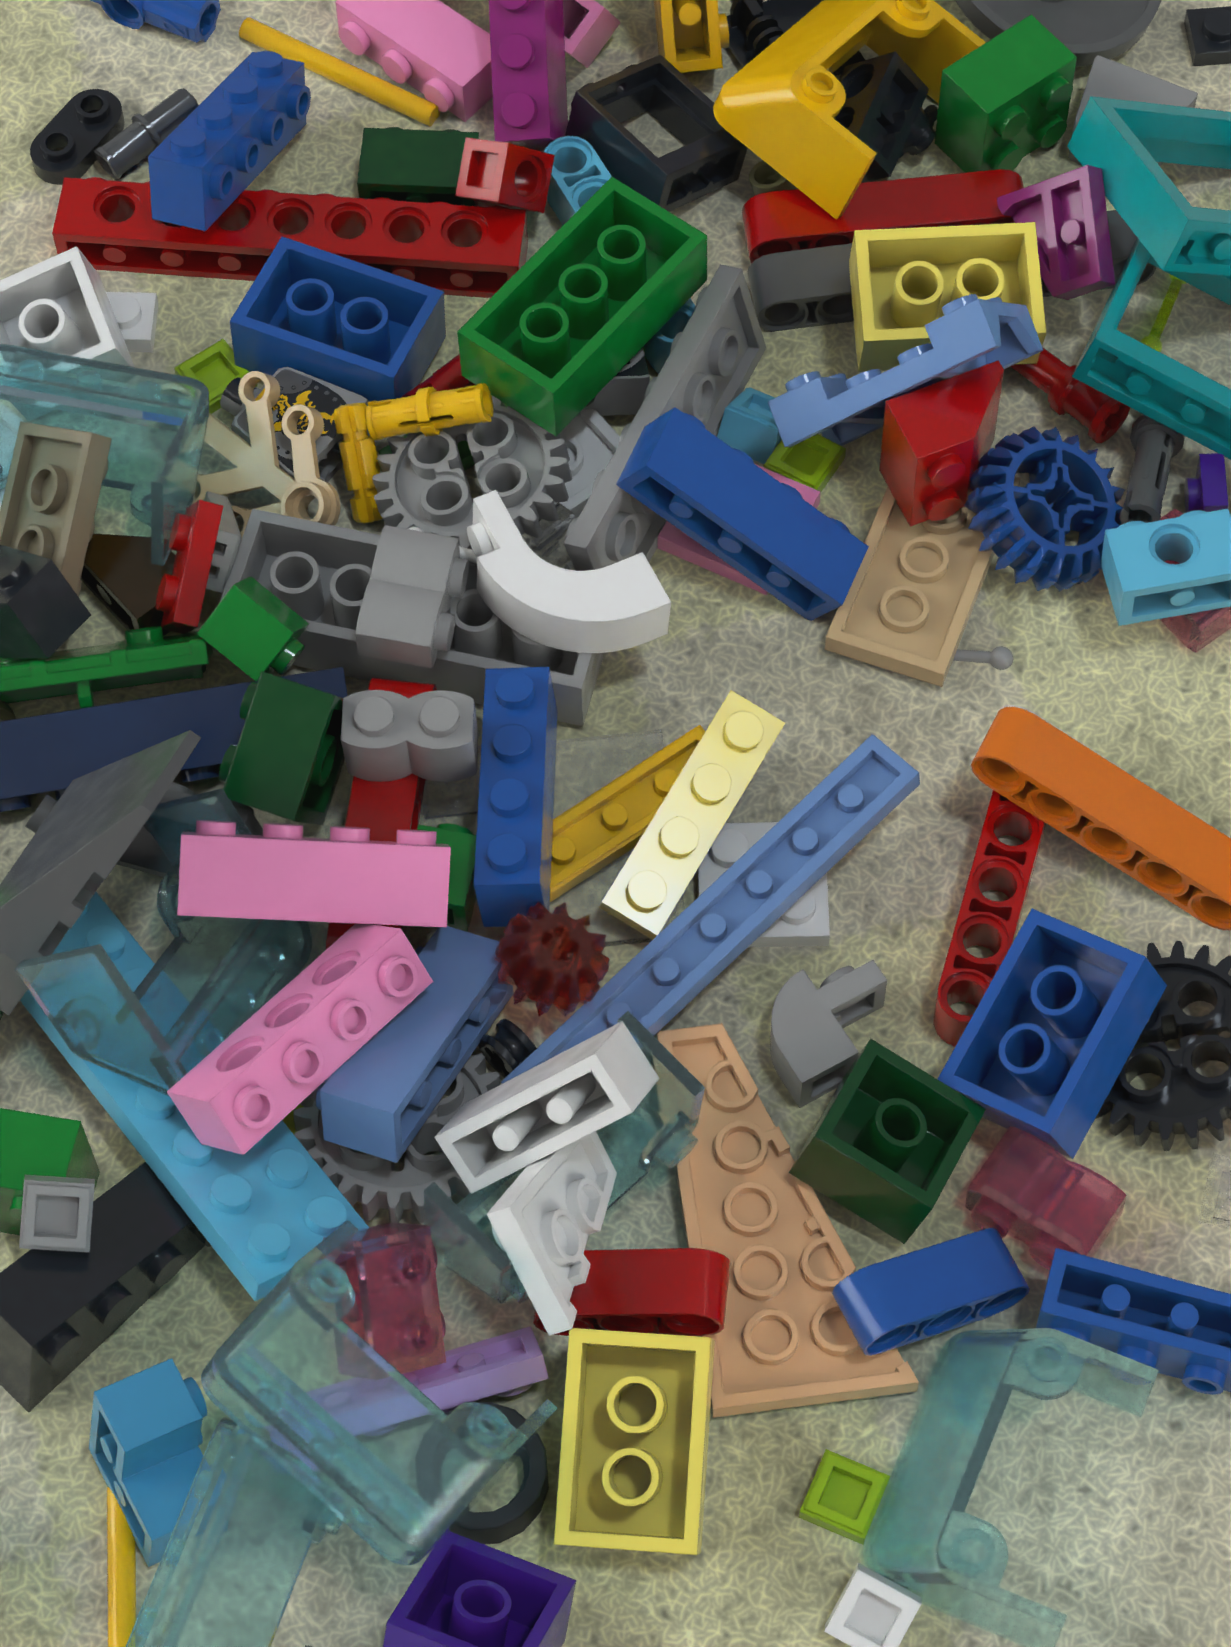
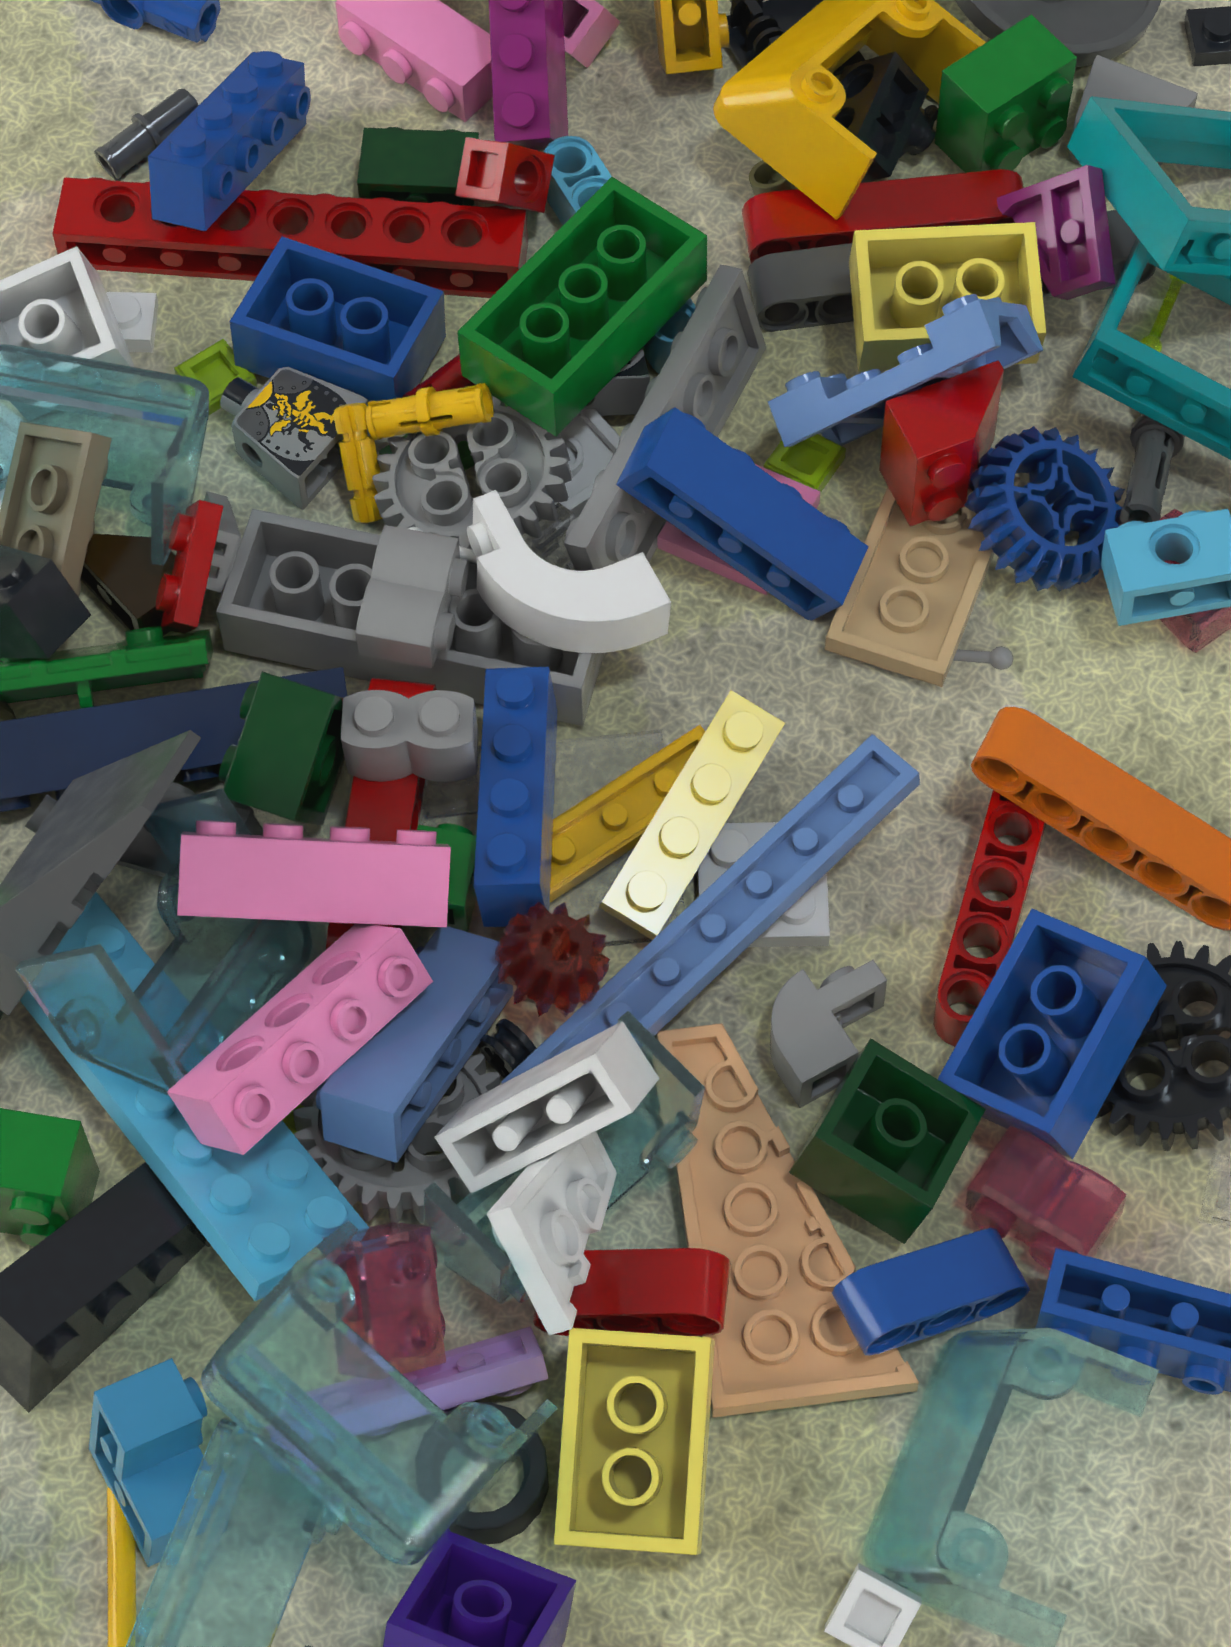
(56, 1213): light grey tile -> none
(78, 135): black plate -> none
(255, 630): green brick -> none
(259, 462): tan plant -> none
(340, 71): yellow bar -> none
(700, 167): black window -> none
(750, 425): medium azure slope -> none
(844, 1496): lime tile -> none
(1070, 396): red pin -> none
(1209, 487): dark purple plate -> none

